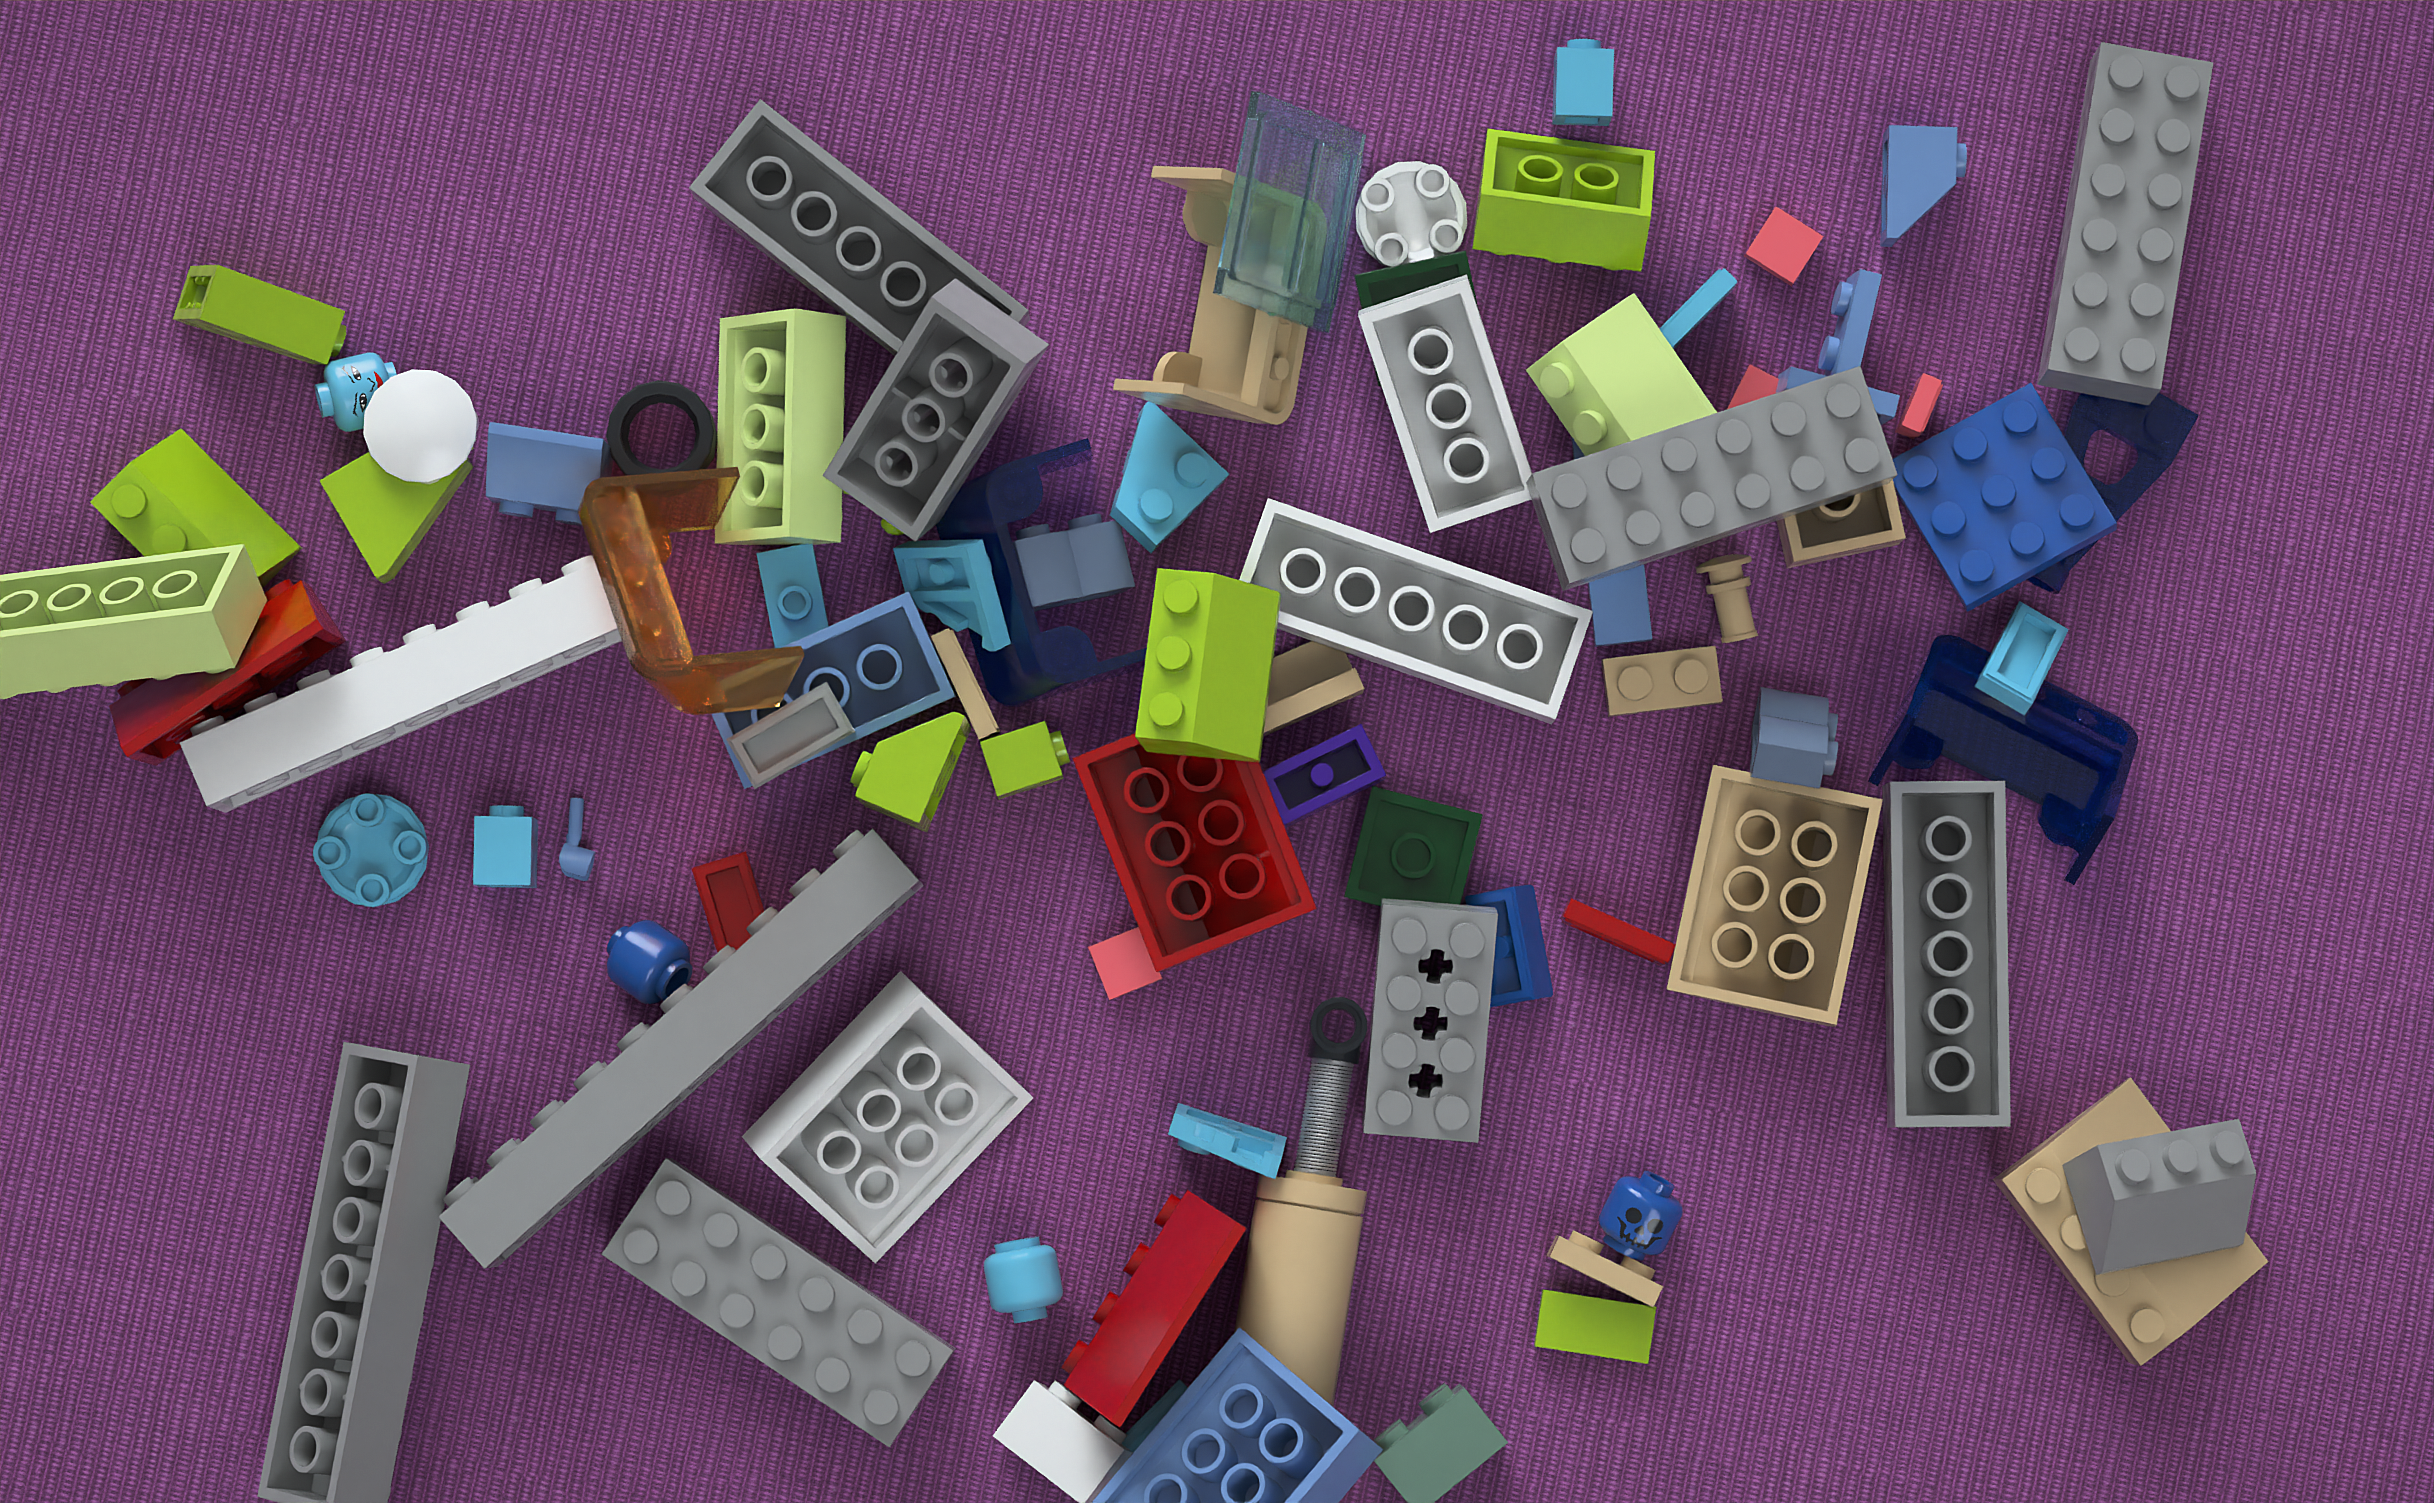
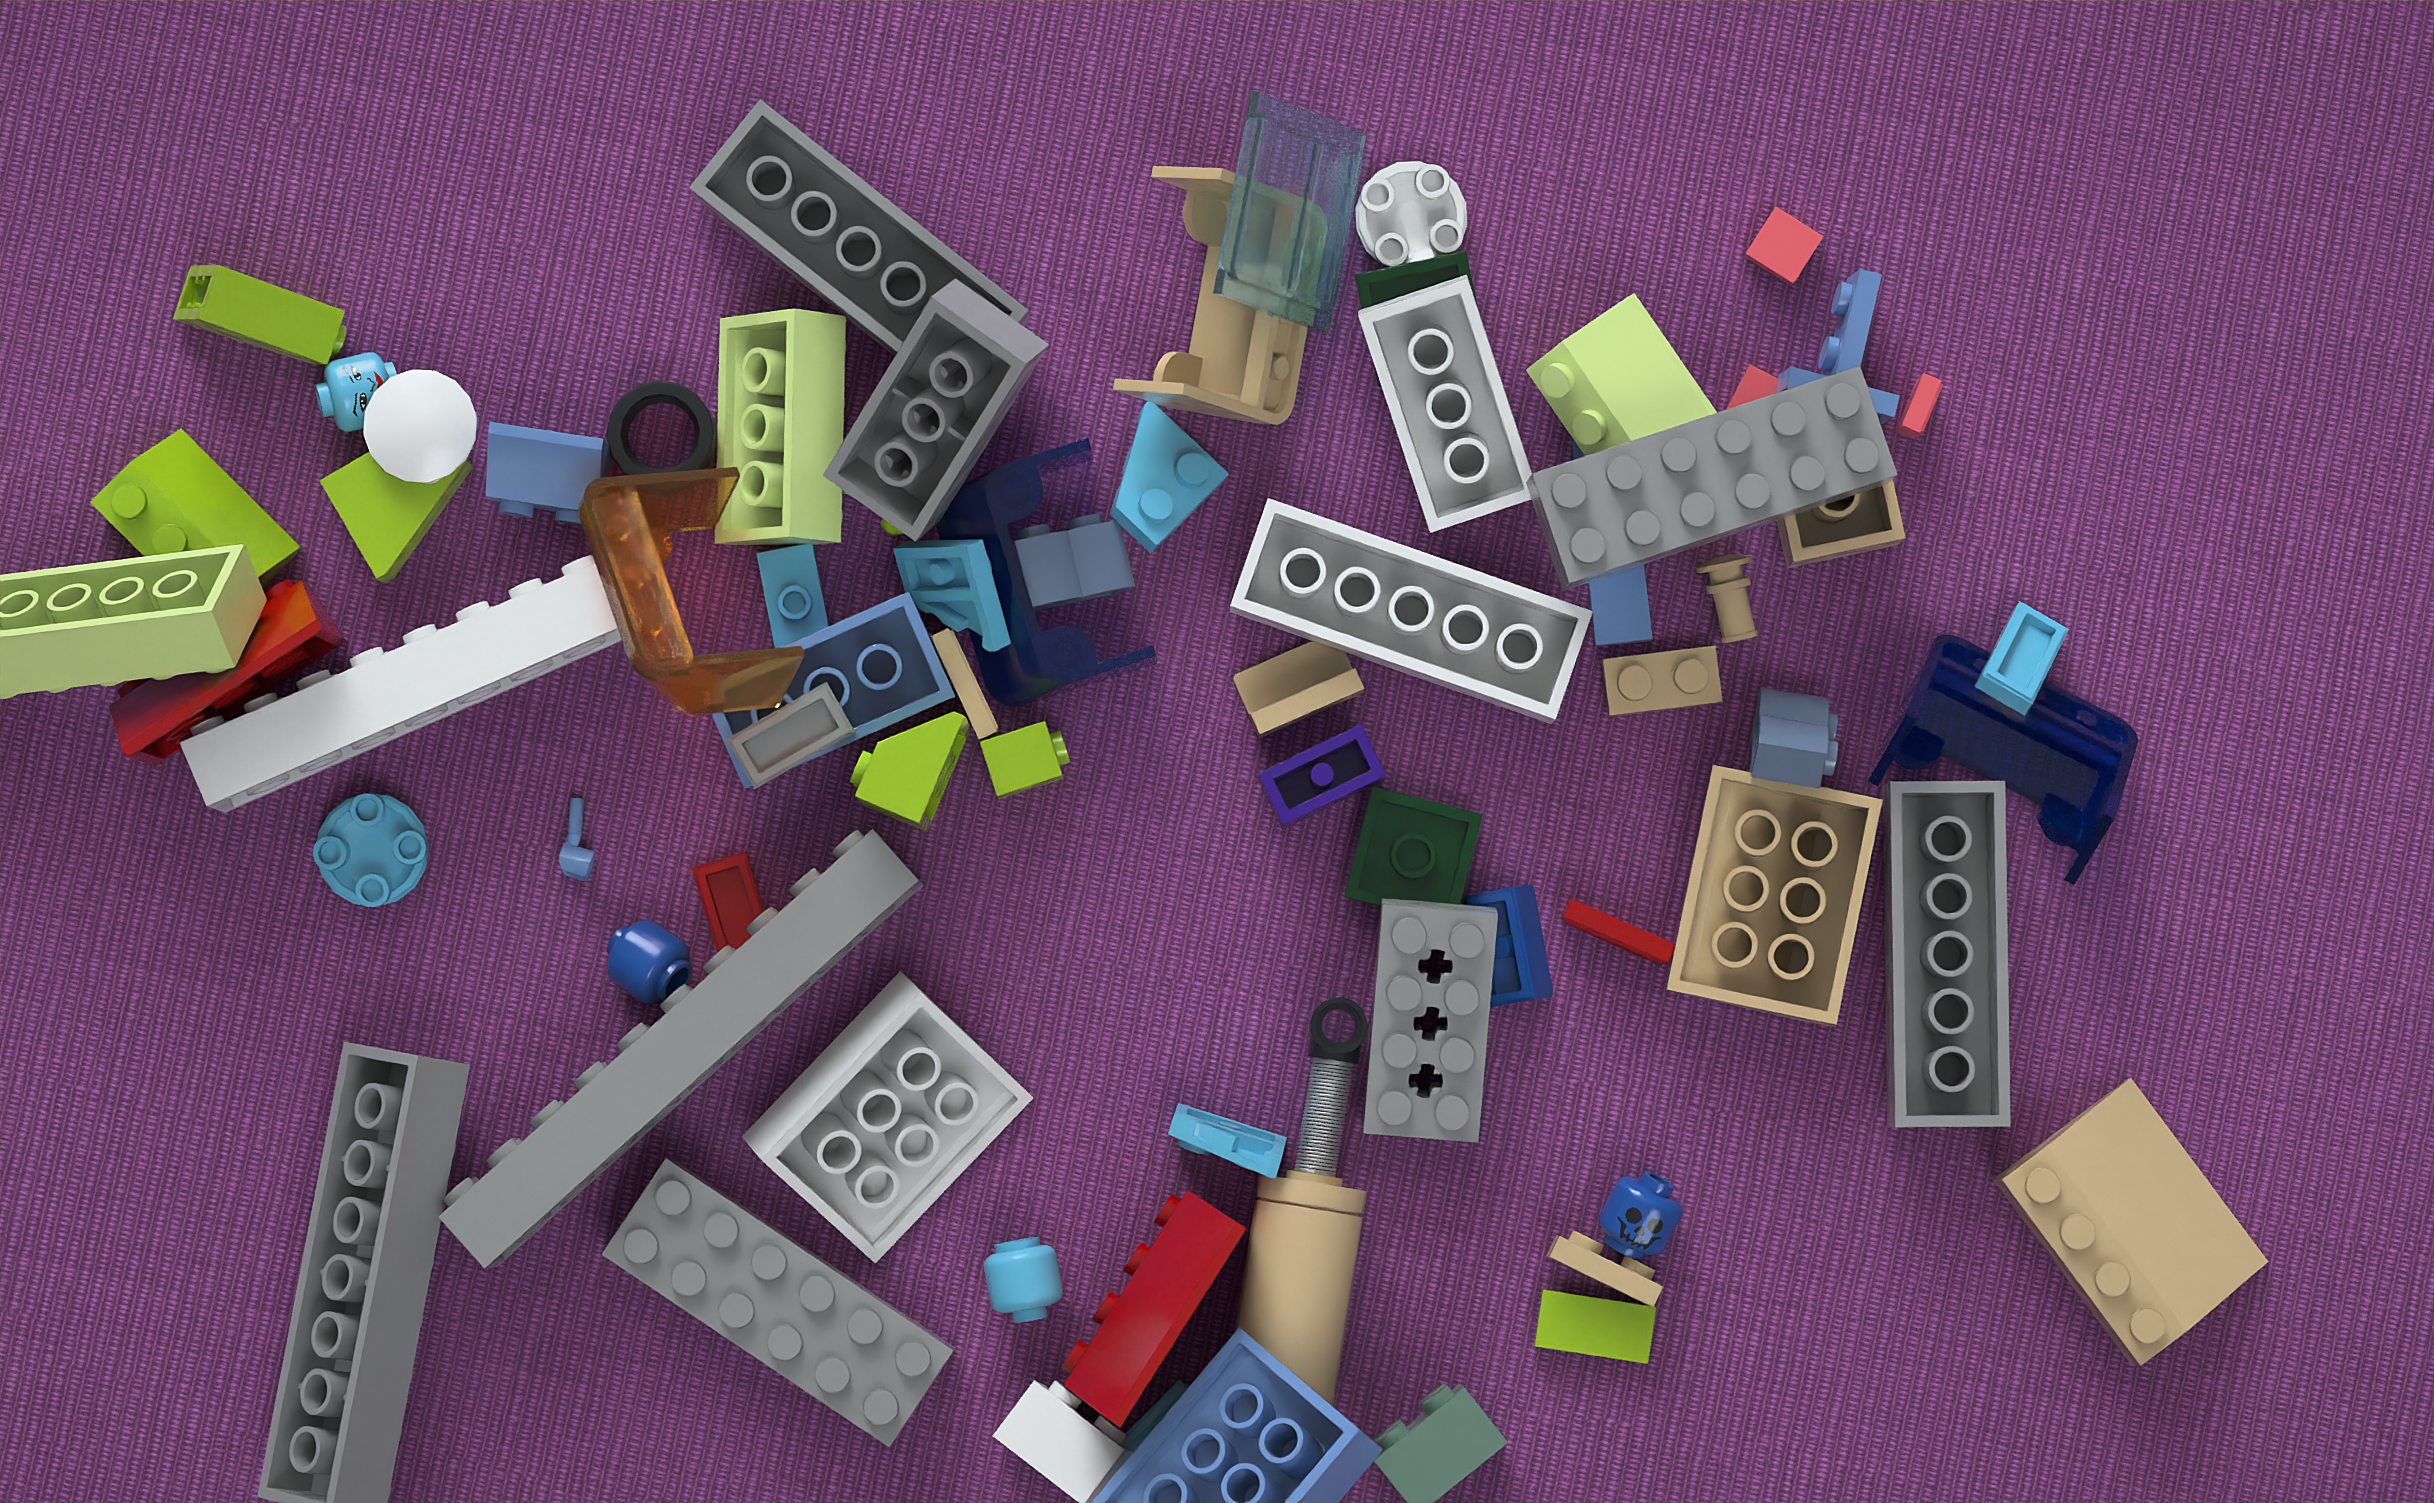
(505, 848): medium azure brick -> none
(1124, 963): coral tile -> none
(1193, 847): red slope -> none
(1207, 666): lime slope -> none
(1564, 200): lime slope -> none
(1583, 84): medium azure brick -> none
(1698, 307): medium azure tile -> none
(1916, 175): medium blue slope -> none
(2000, 497): blue plate -> none
(2125, 224): light grey brick -> none
(2151, 429): clear blue plate -> none
(2163, 1195): light grey slope -> none

